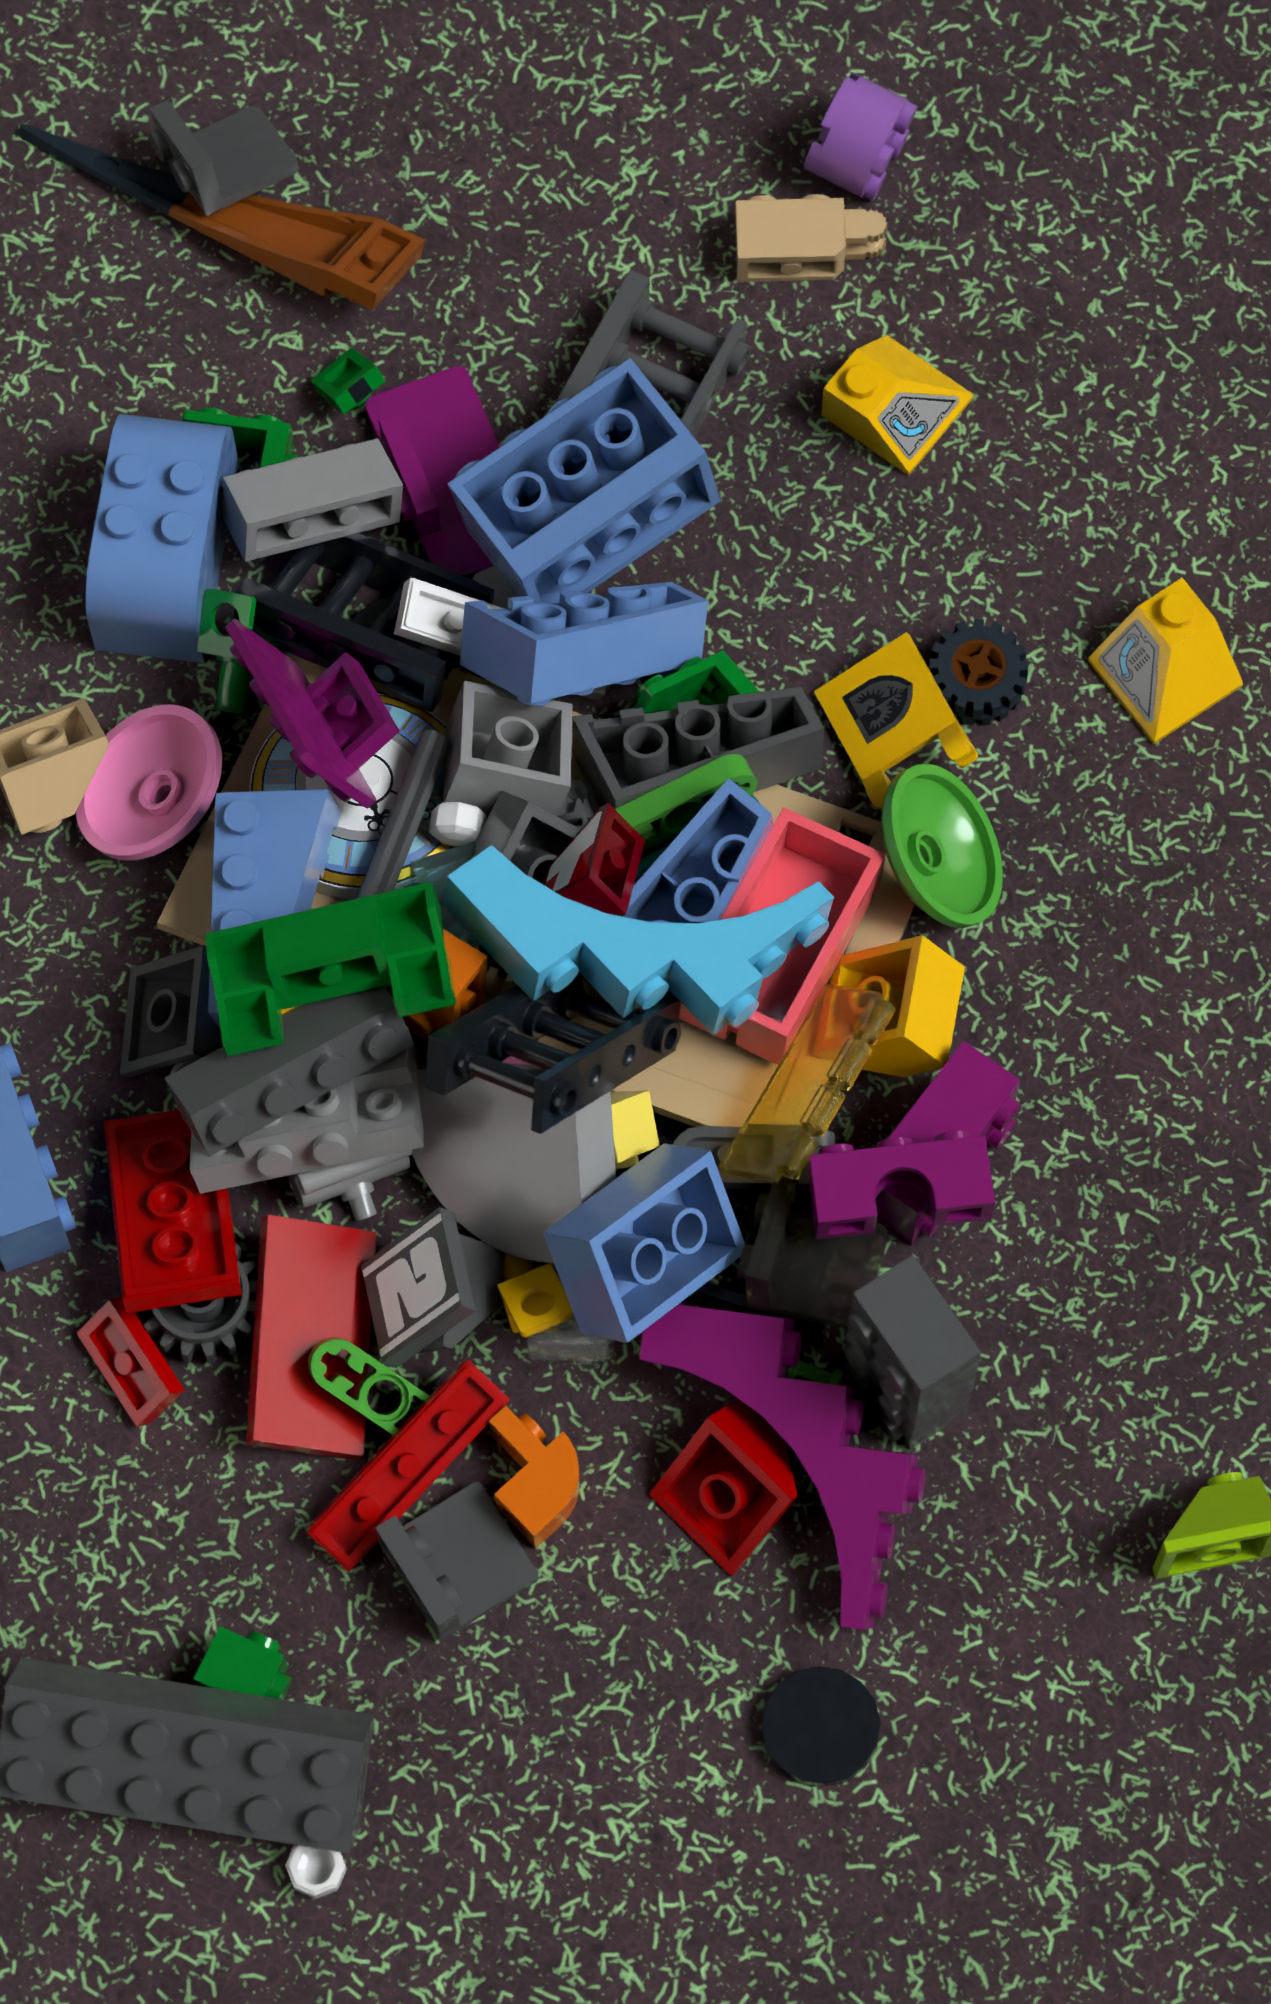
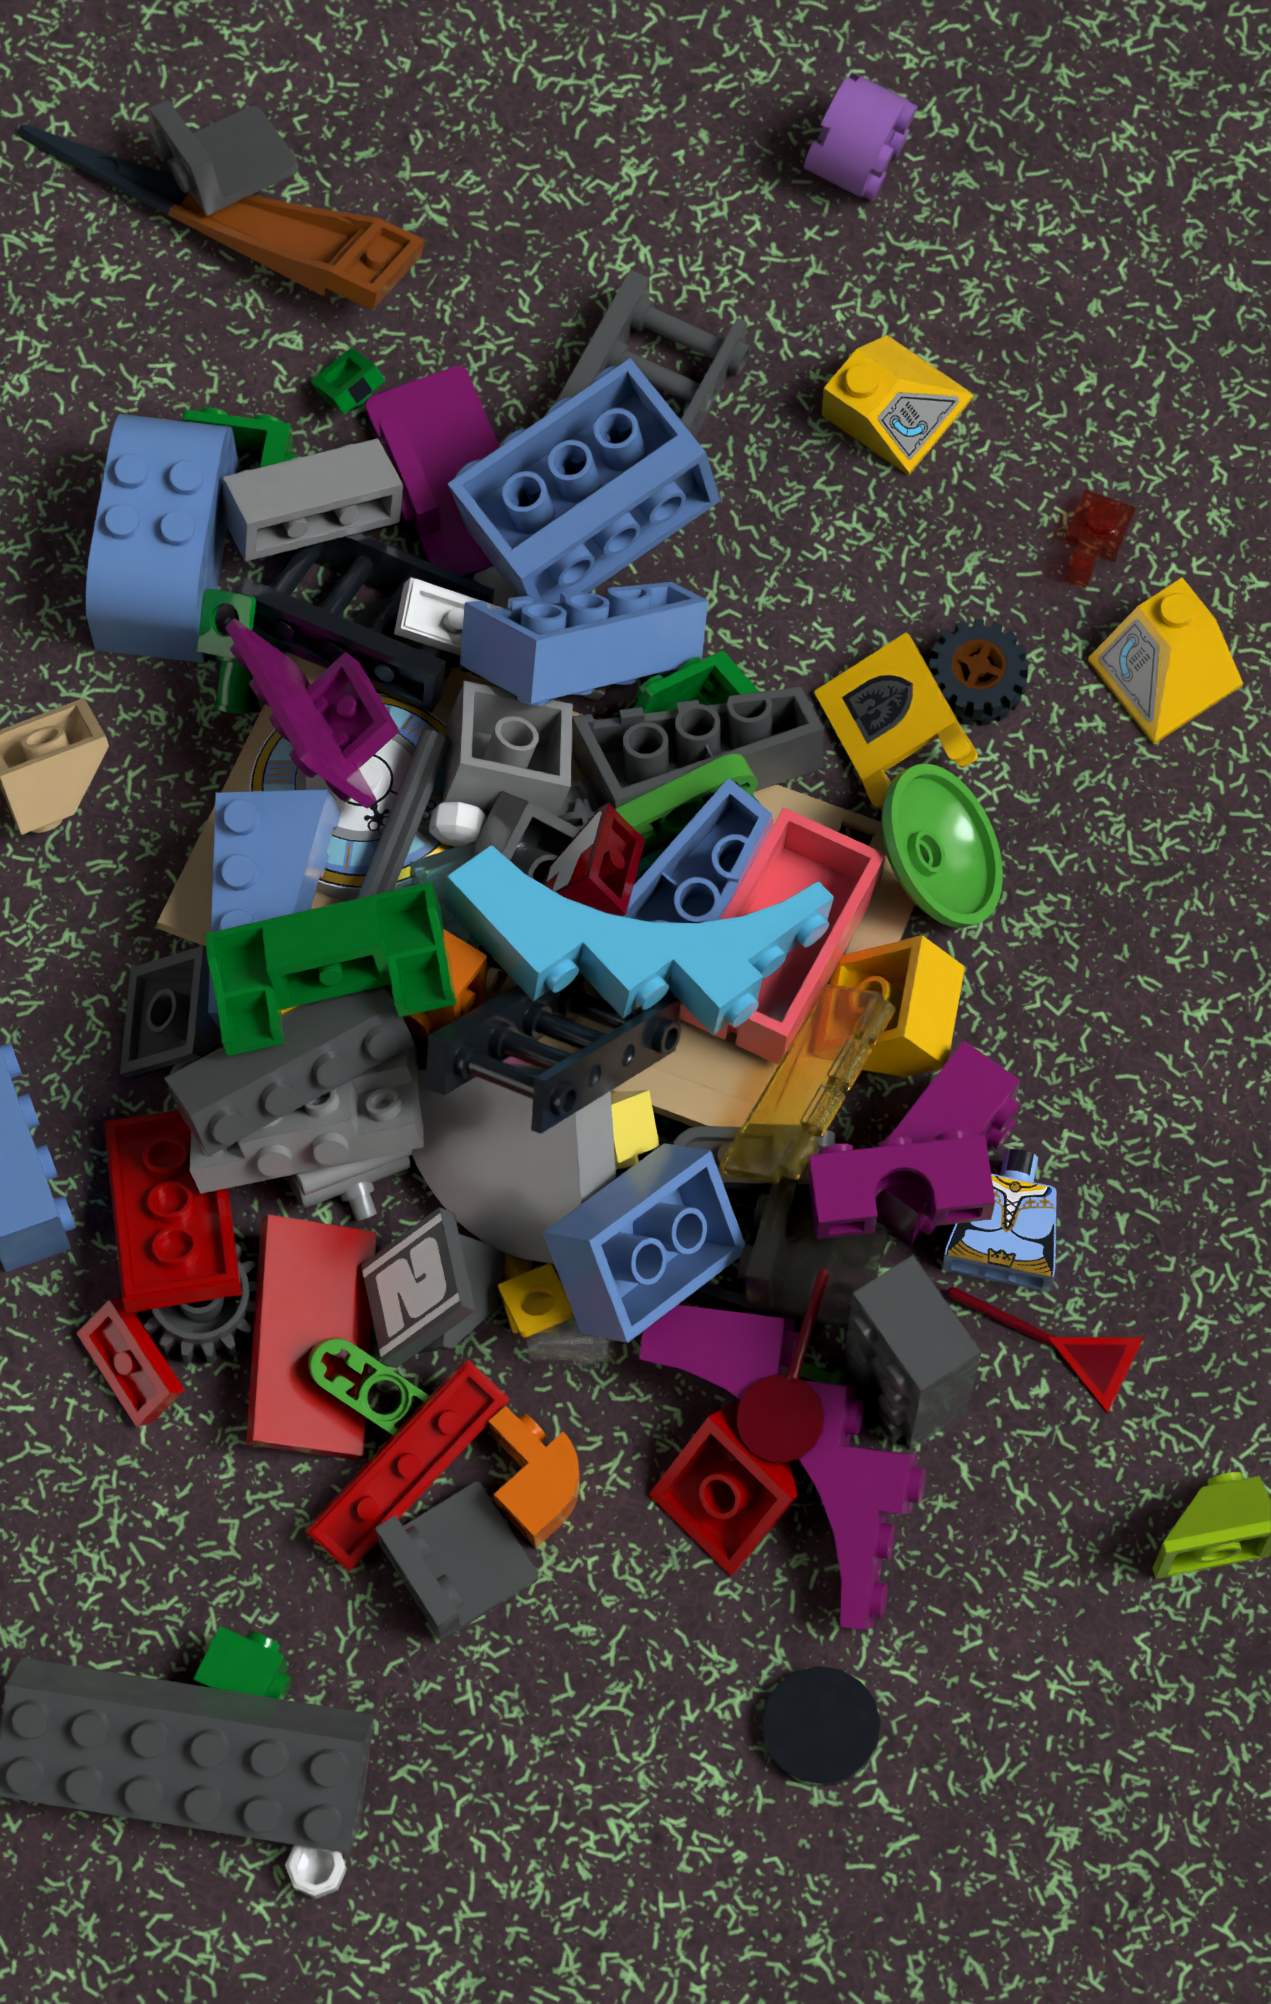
(151, 783): bright pink dish -> none
(780, 1413): none -> dark red piece
(803, 237): tan hinge -> none
(1019, 1238): none -> torso
(1096, 532): none -> clear red plate
(1096, 1361): none -> piece

